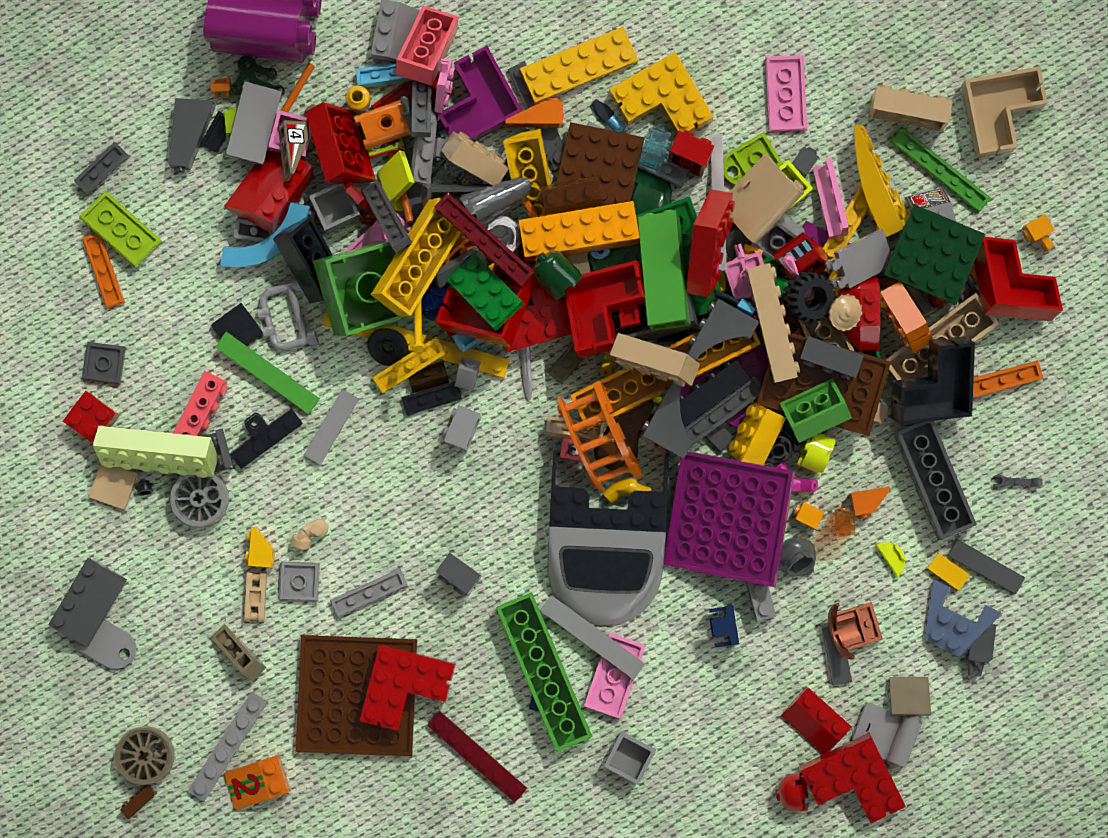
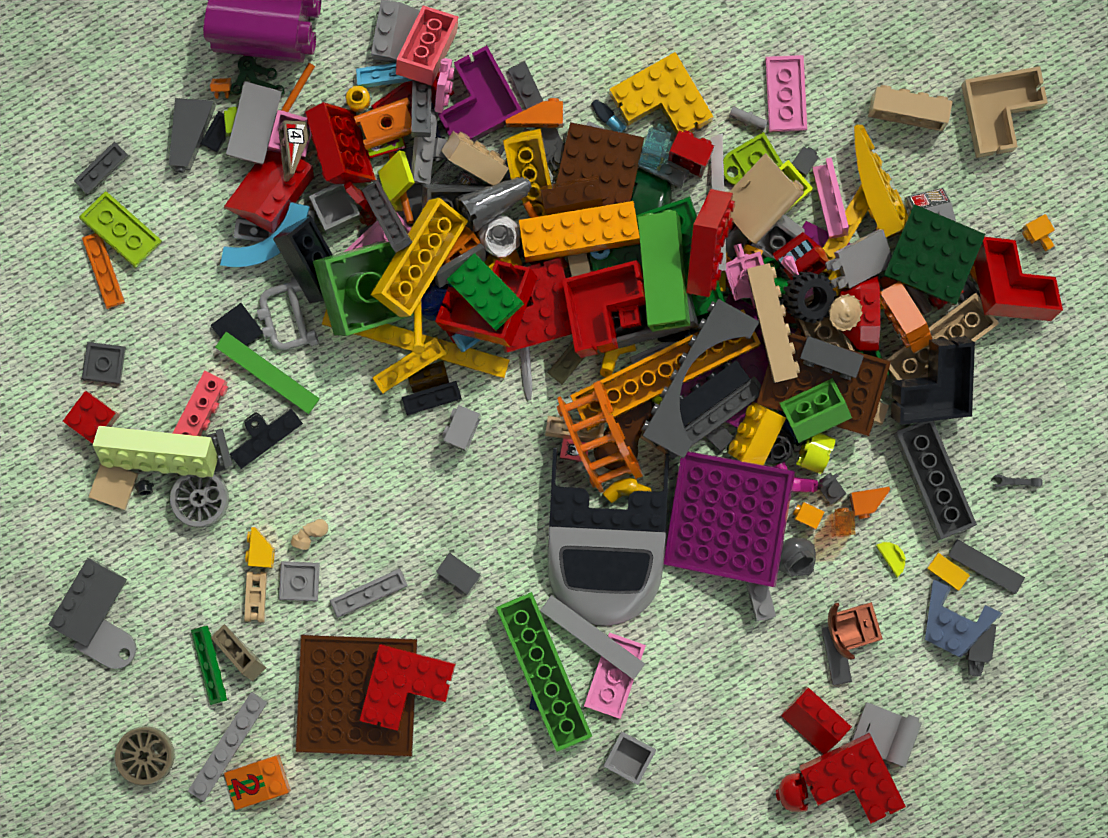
(138, 801): reddish brown piece -> none
(209, 665): none -> green plate
(331, 427): light grey tile -> none
(389, 336): black wheel -> none
(408, 112): dark grey piece -> none
(467, 373): light grey brick -> none
(477, 756): dark red plate -> none
(484, 239): dark red plate -> none
(555, 273): dark green cylinder -> none
(578, 65): yellow plate -> none
(654, 360): tan brick -> none
(724, 626): dark blue panel -> none
(743, 305): piece -> none
(748, 118): none -> light grey pin
(831, 488): none -> dark grey bracket
(909, 696): dark tan tile -> none
(940, 170): bright green tile -> none
(1007, 378): orange plate -> none

